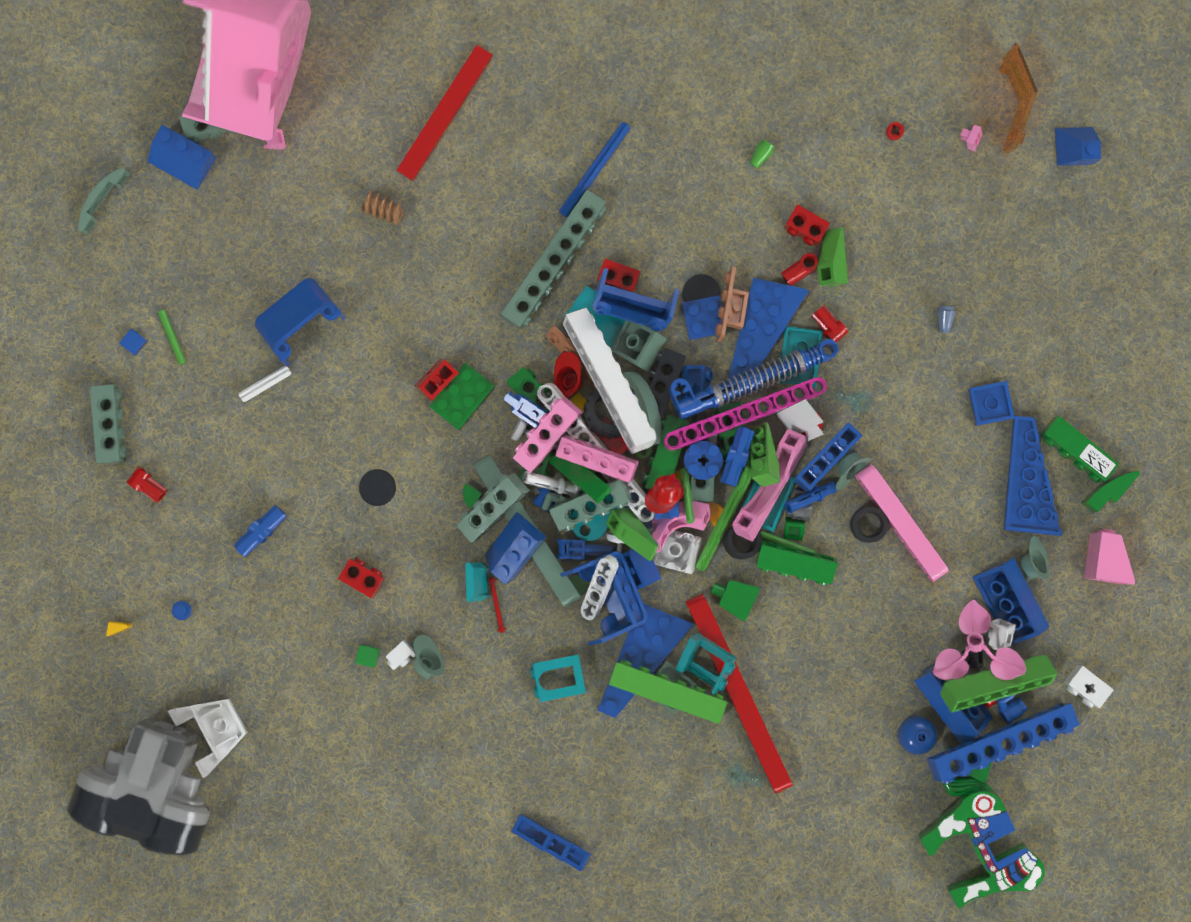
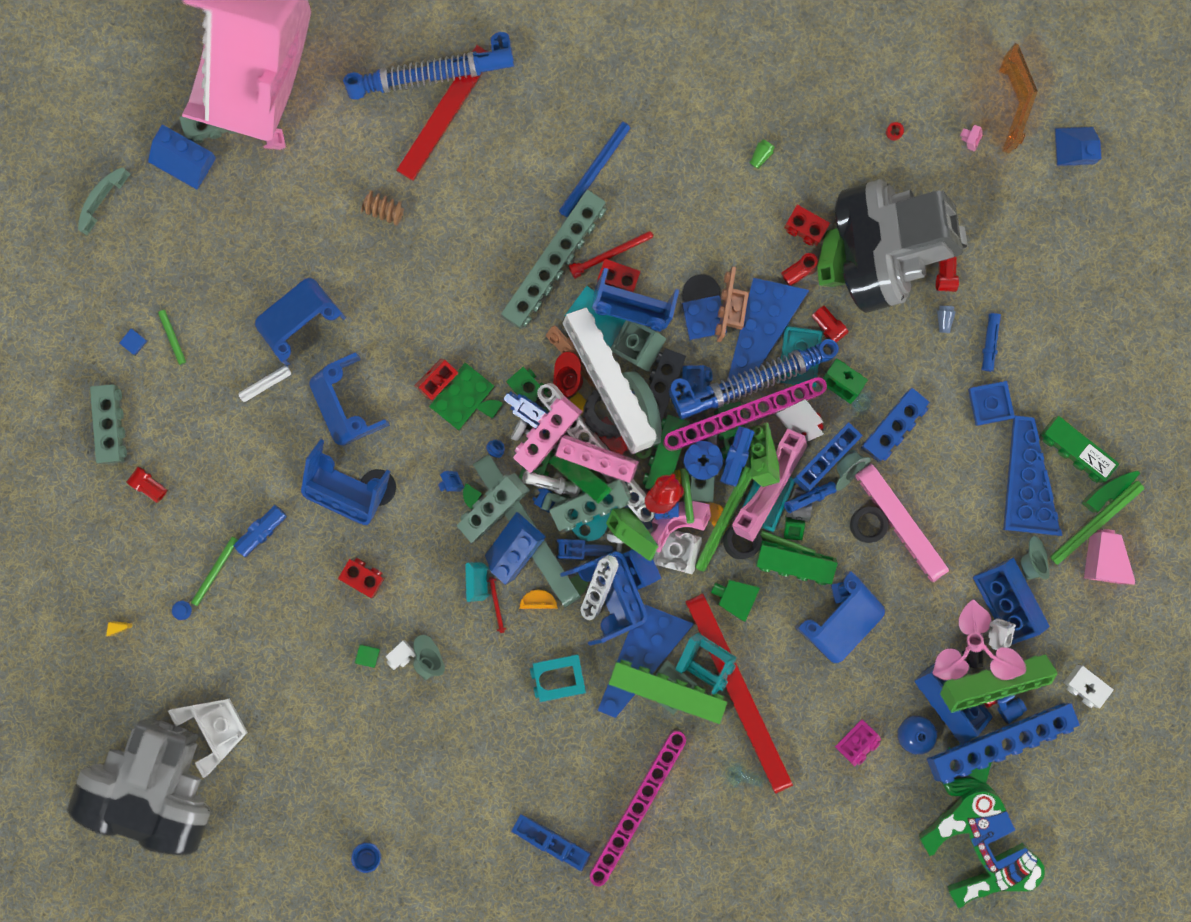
(214, 571): none -> bright green bar
(340, 492): none -> blue windscreen
(341, 429): none -> blue windscreen
(362, 860): none -> blue hair
(451, 482): none -> blue tile
(469, 64): none -> blue piece
(490, 407): none -> green tile
(495, 448): none -> blue plate
(538, 600): none -> light orange tile
(578, 269): none -> red piece
(636, 817): none -> dark pink beam
(839, 592): none -> blue tile
(844, 381): none -> green brick
(847, 623): none -> blue windscreen
(858, 743): none -> dark pink bracket
(893, 239): none -> piece
(910, 399): none -> blue brick
(947, 278): none -> red piece
(989, 351): none -> blue pin
(1097, 522): none -> bright green axle

